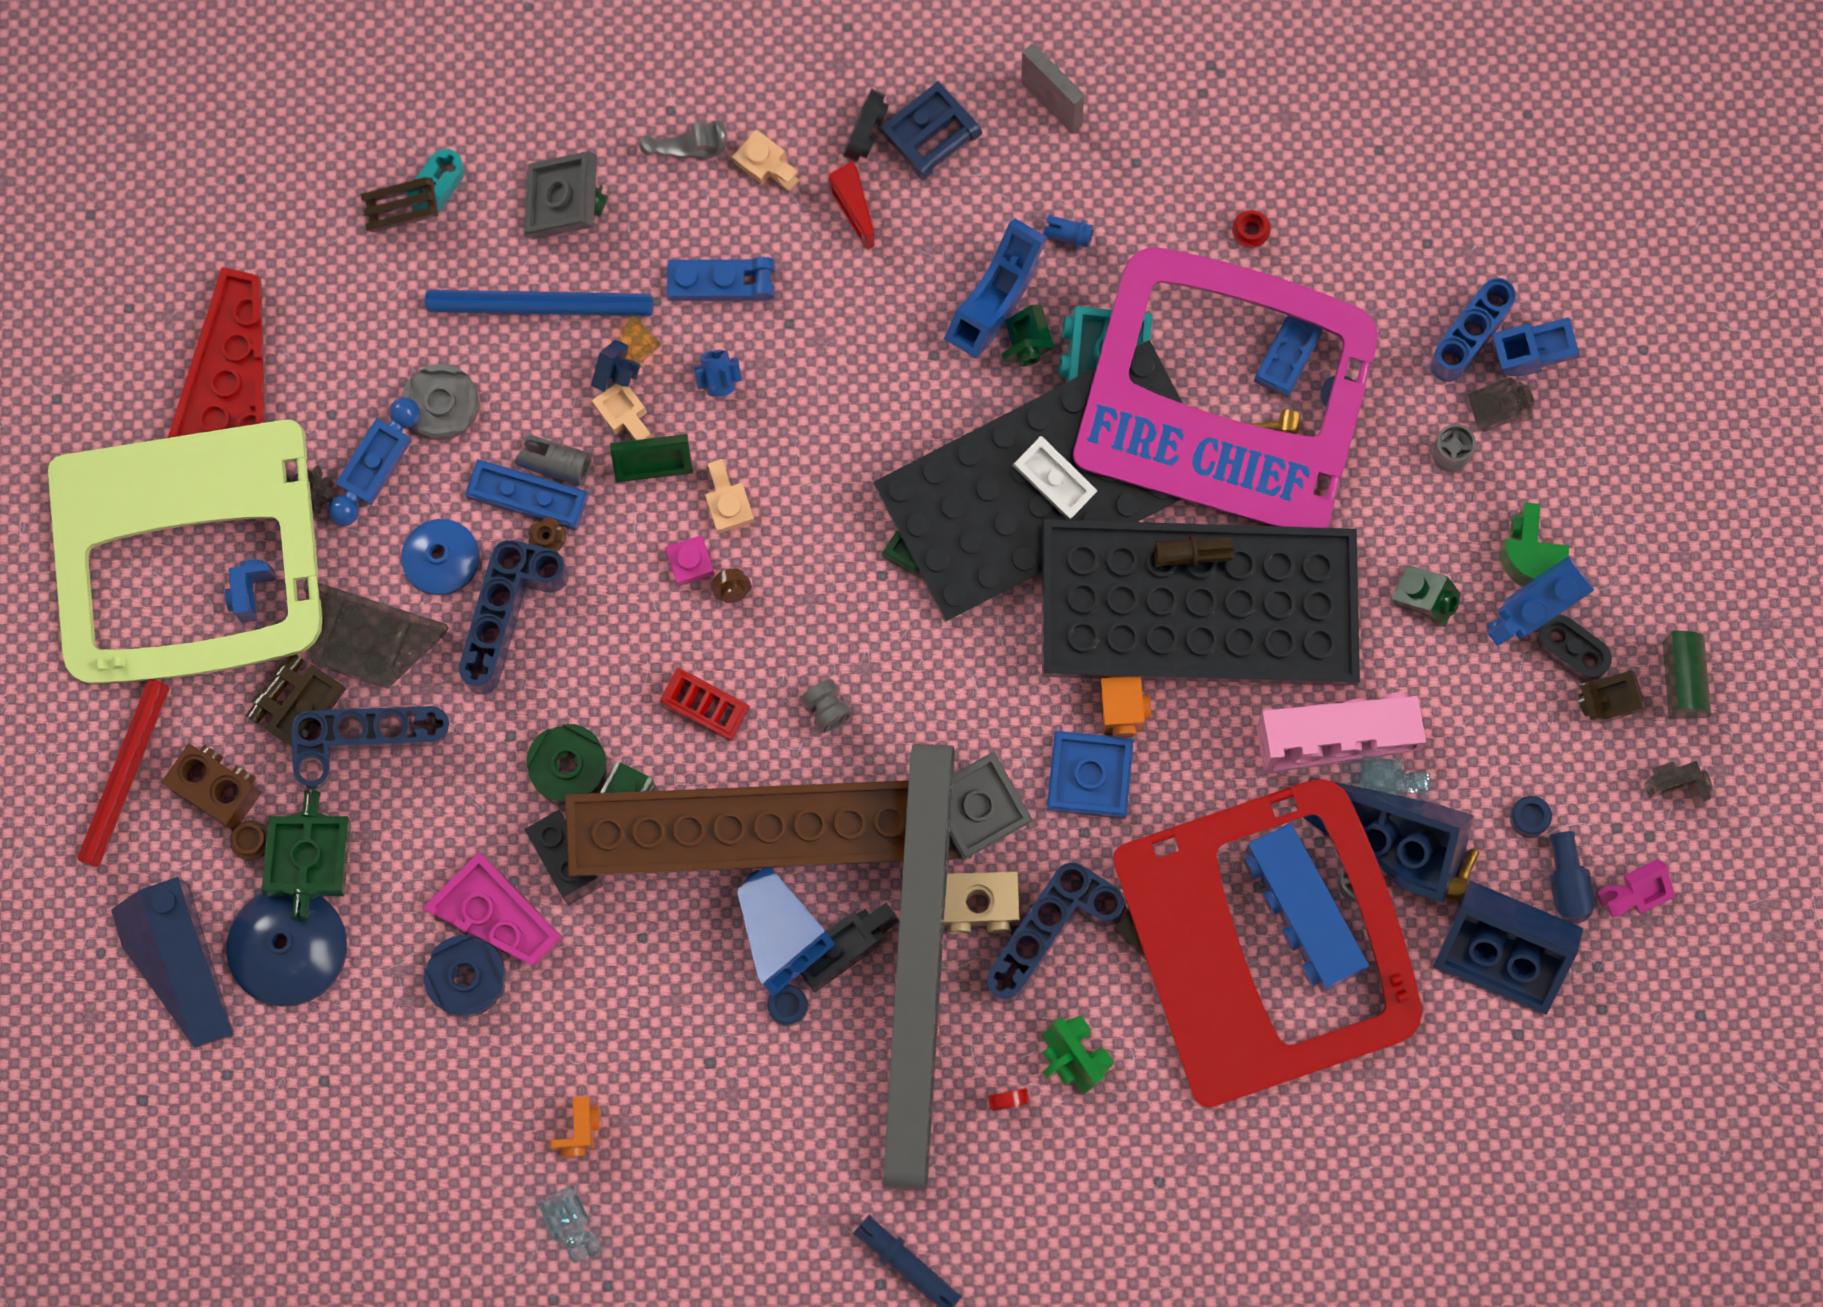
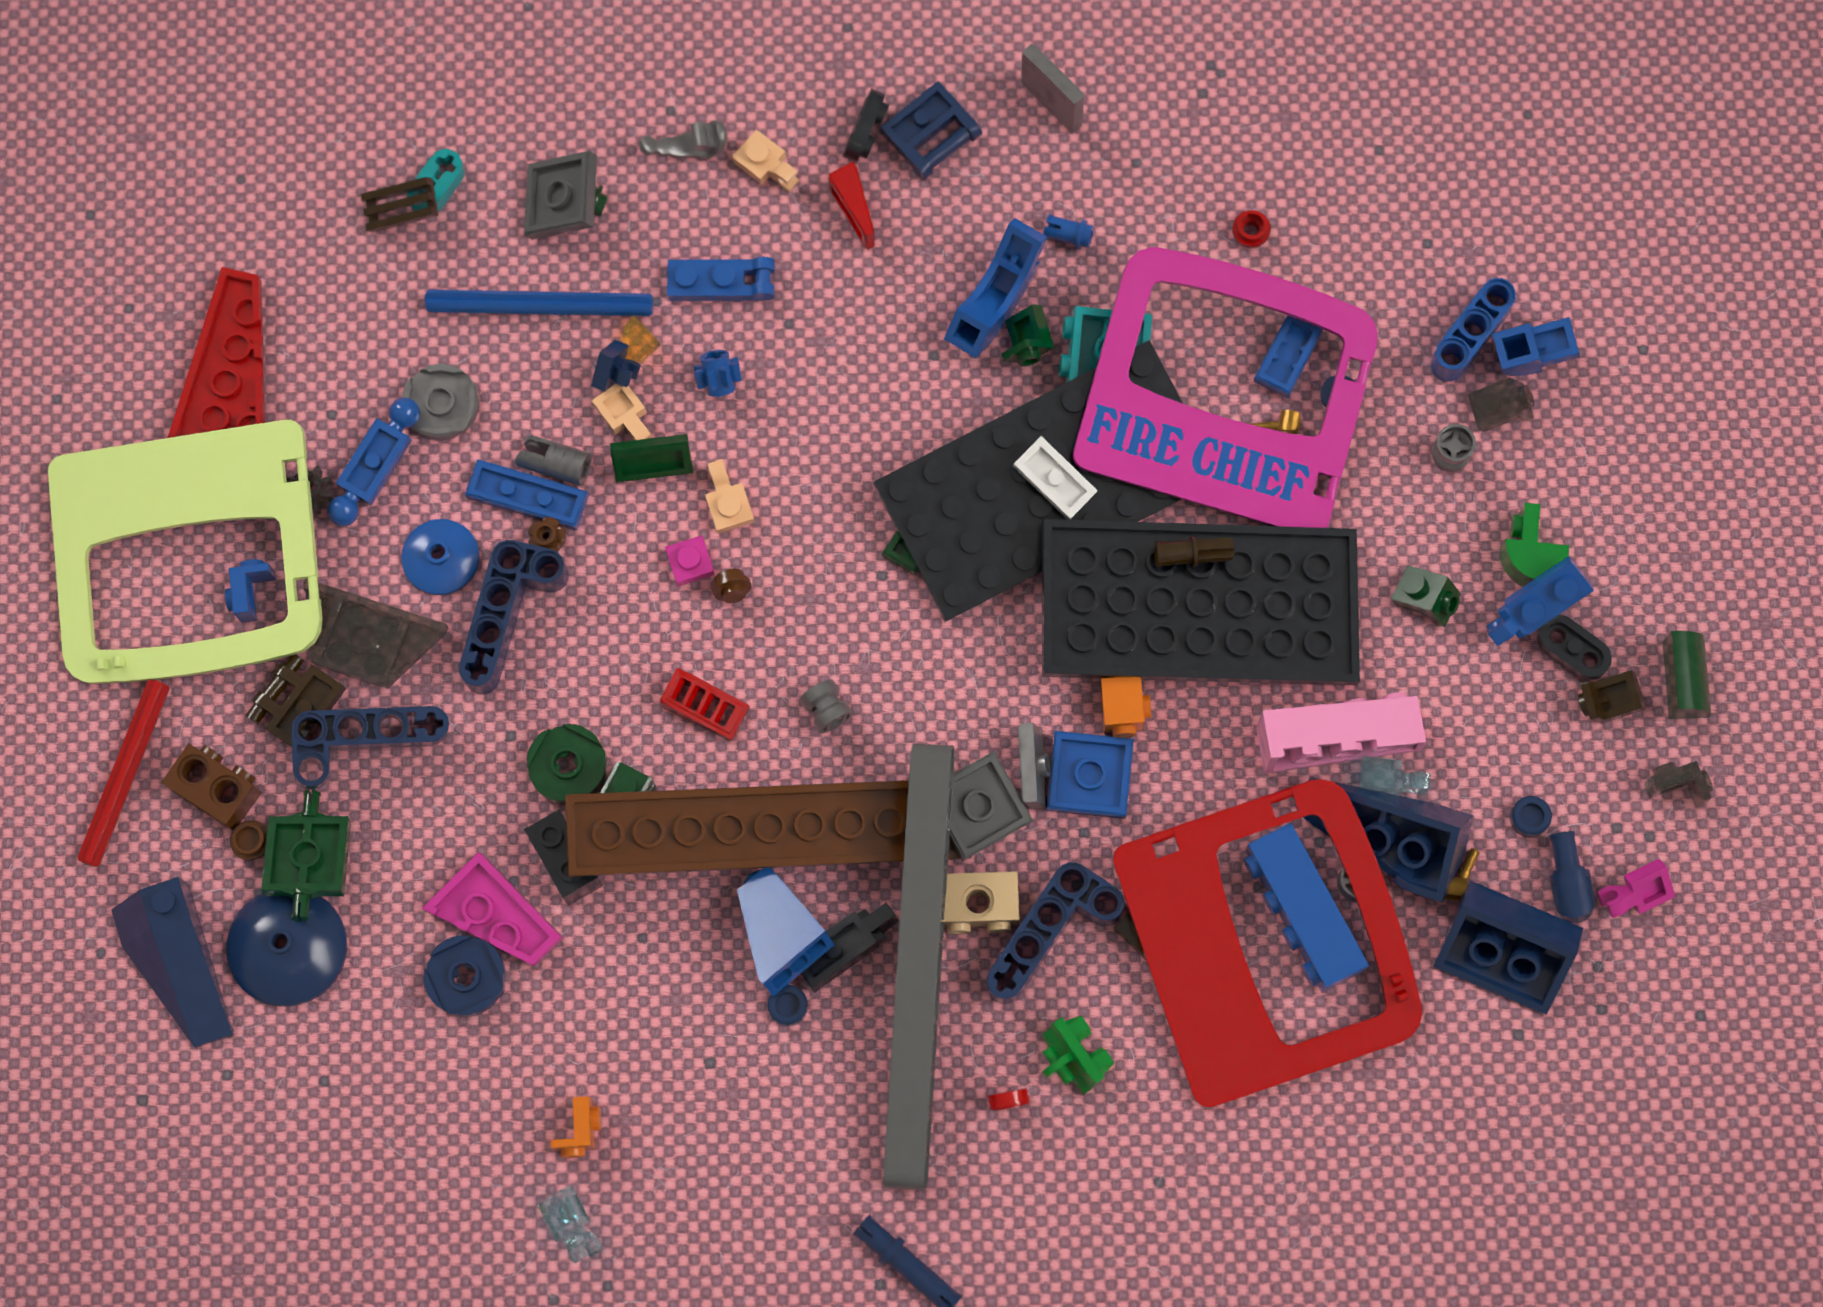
(1033, 766): none -> flat silver plate

